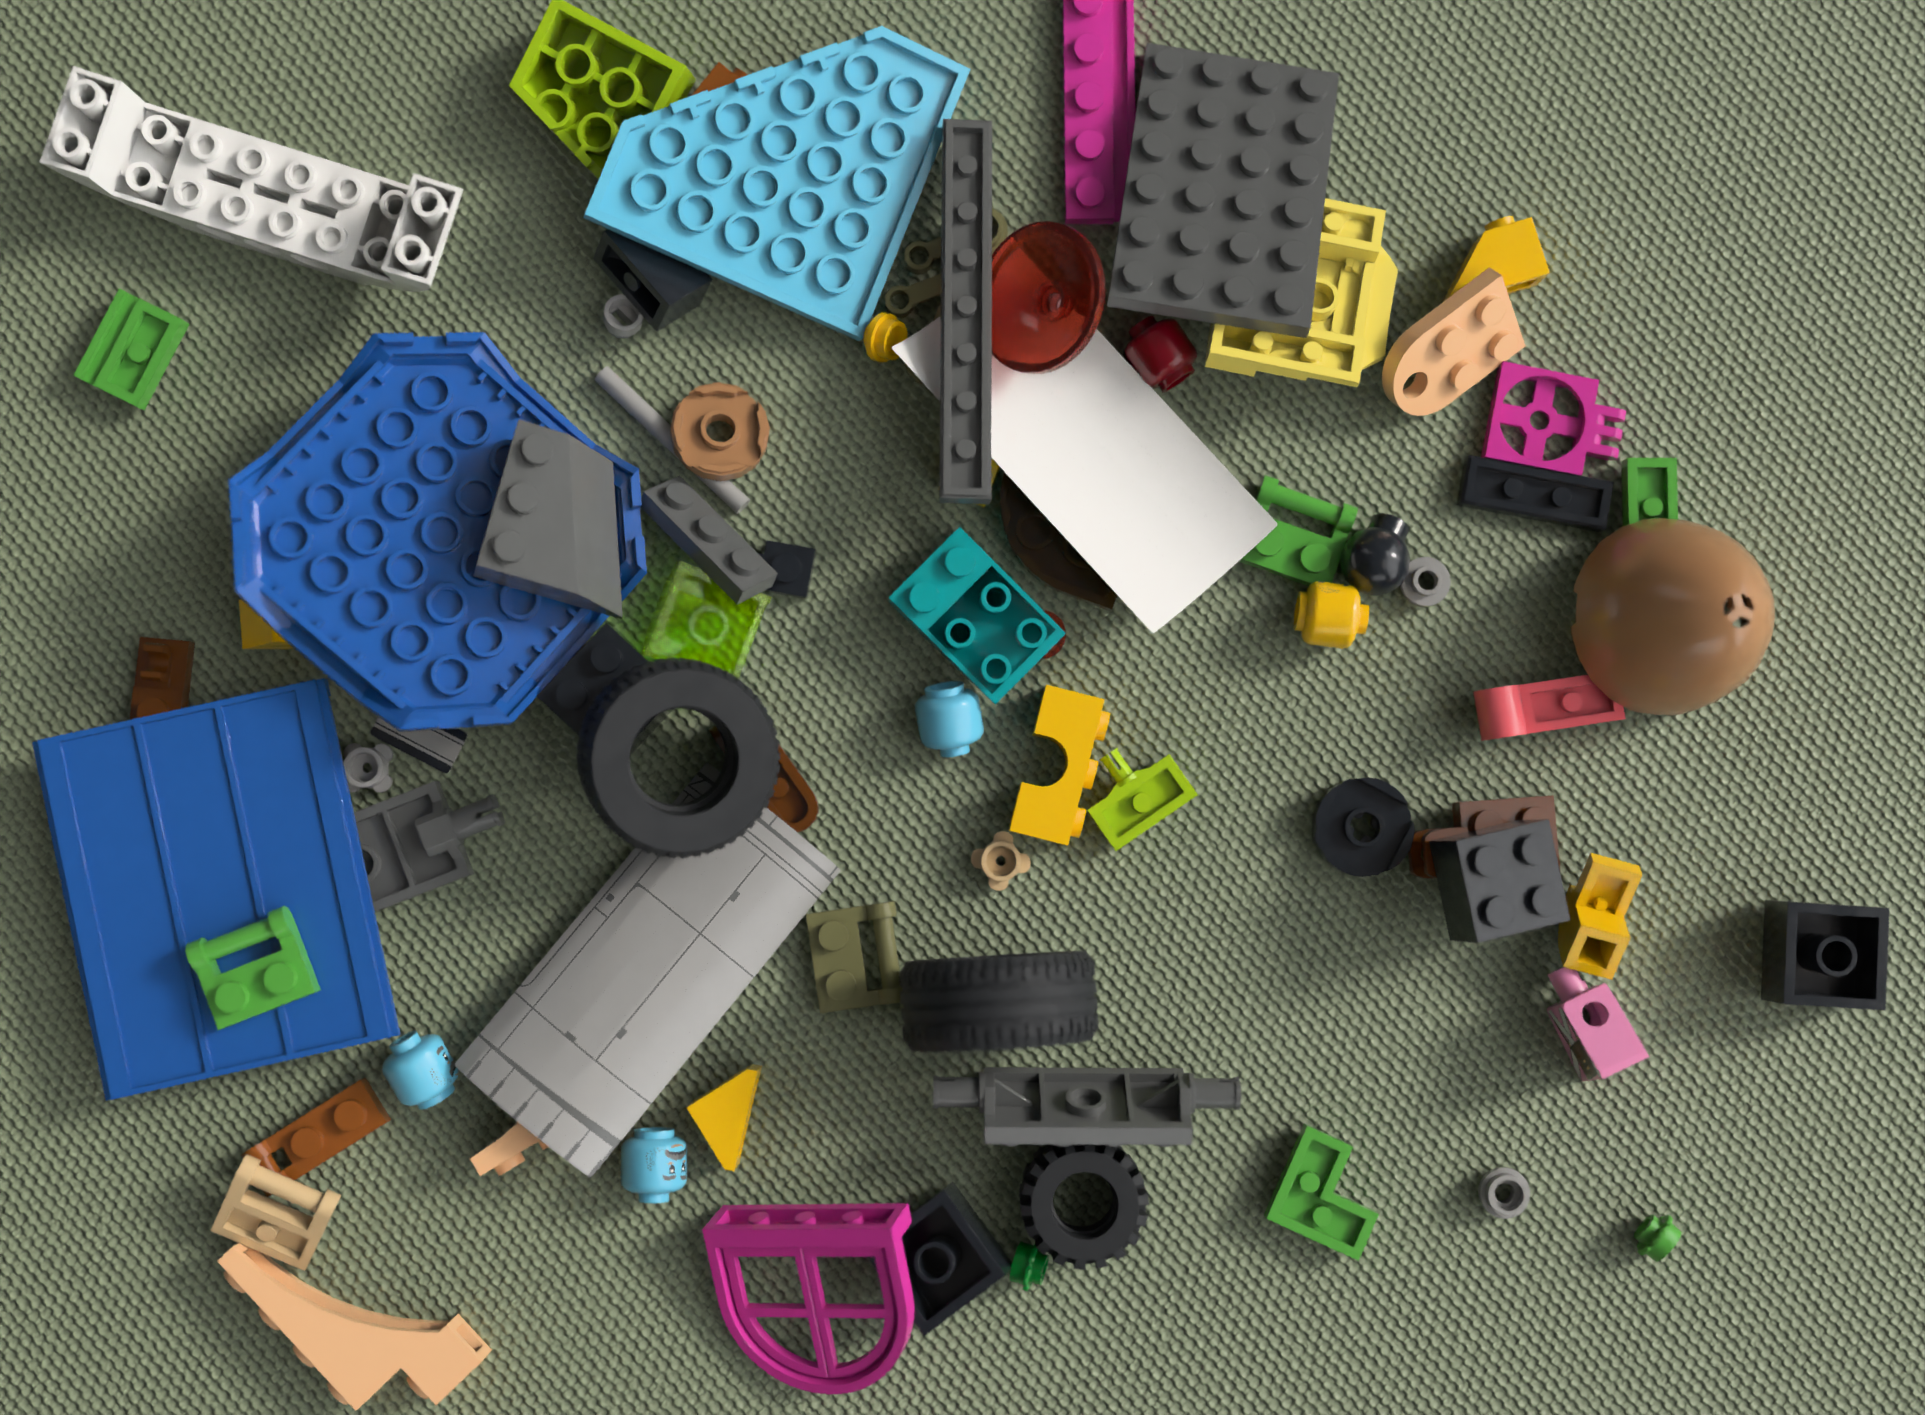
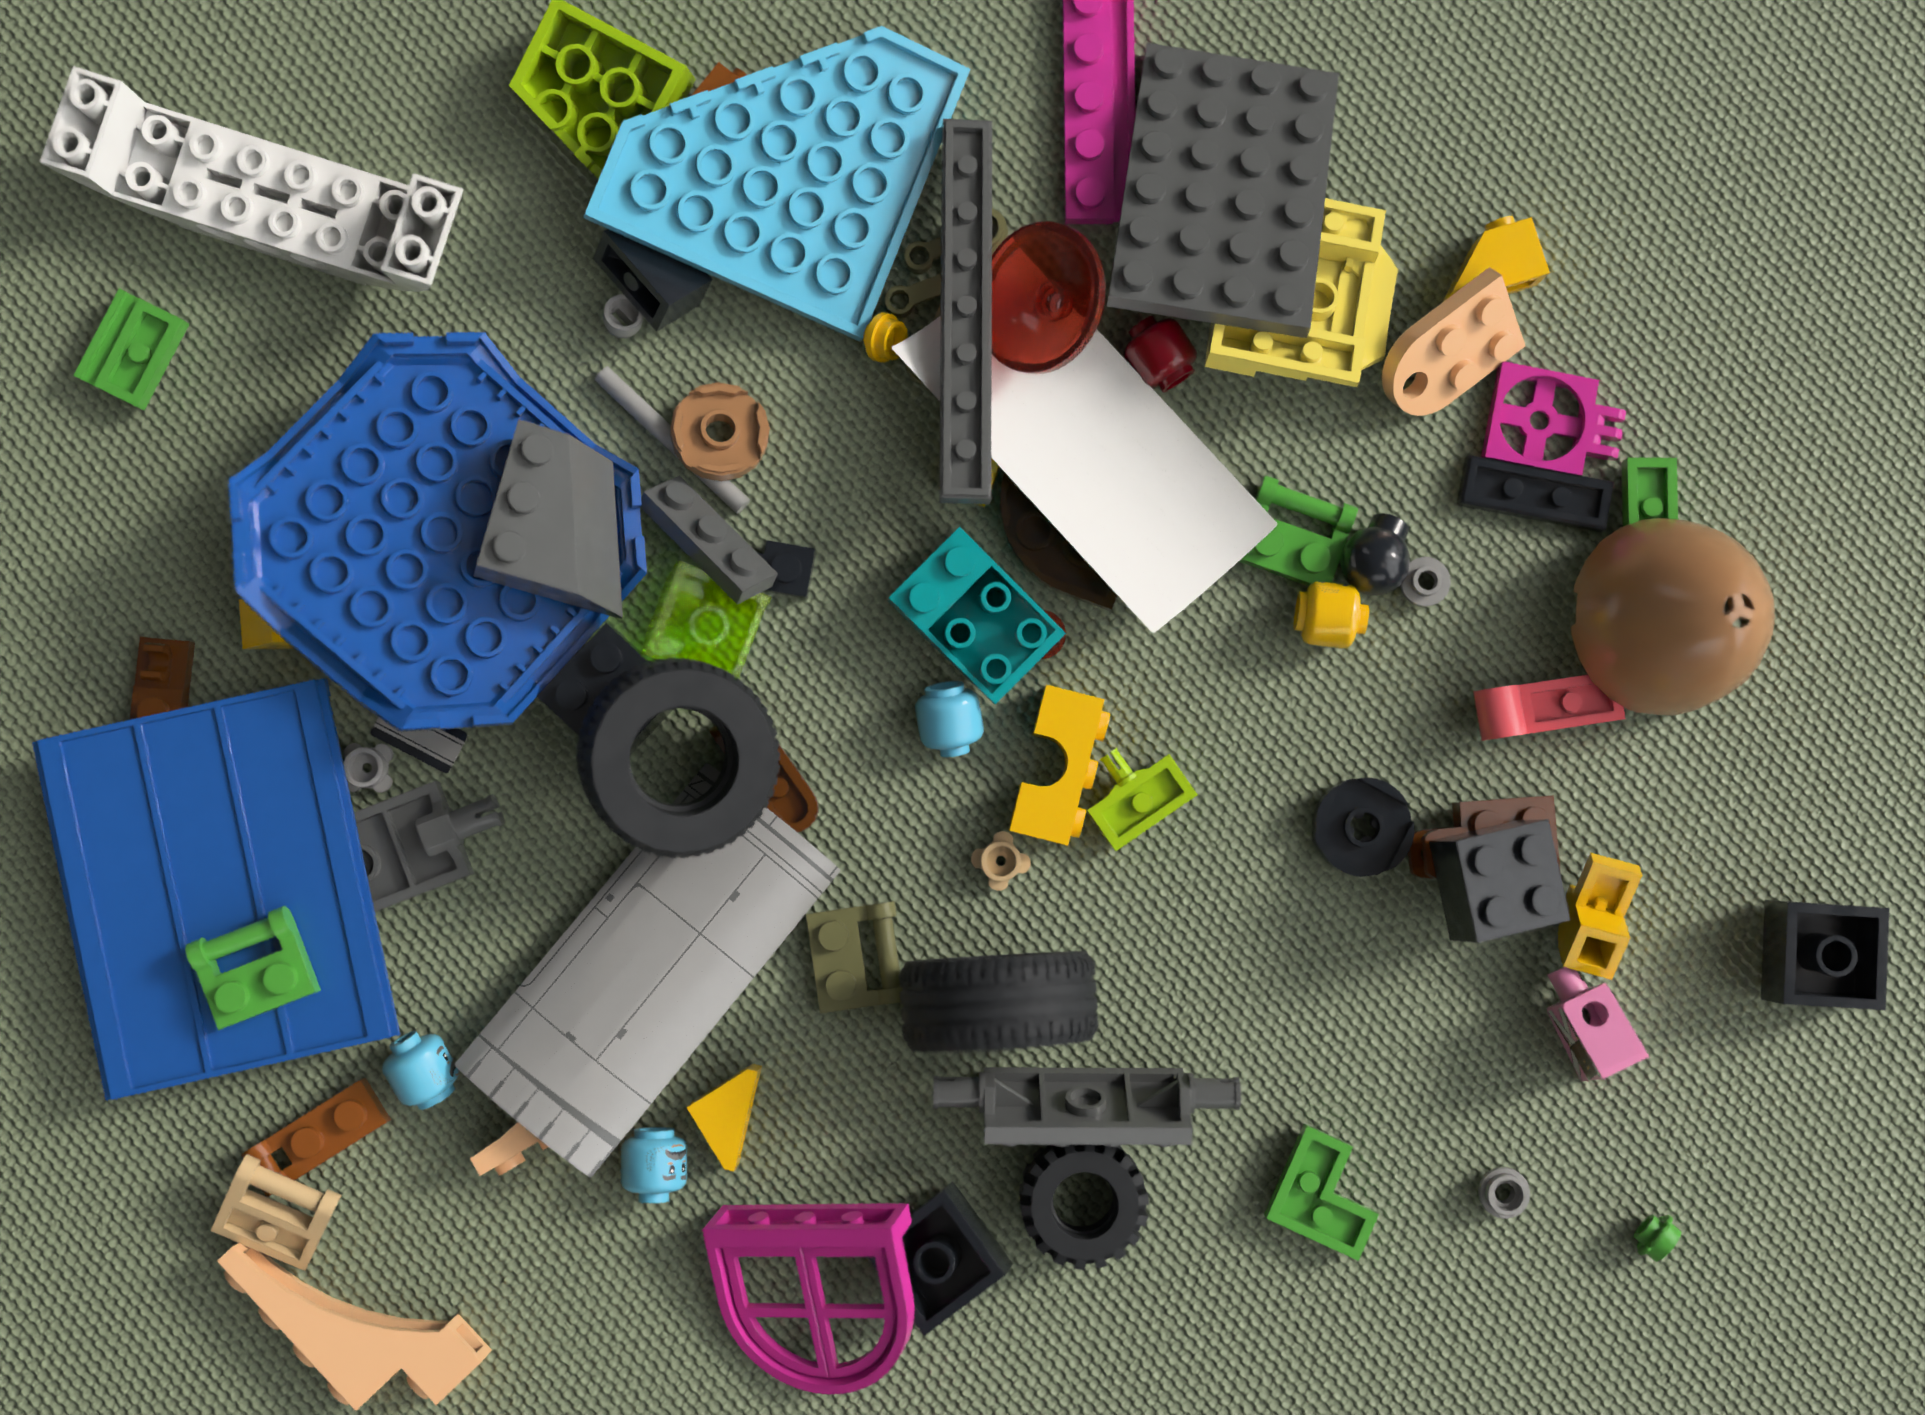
(1028, 1266): green plate -> none

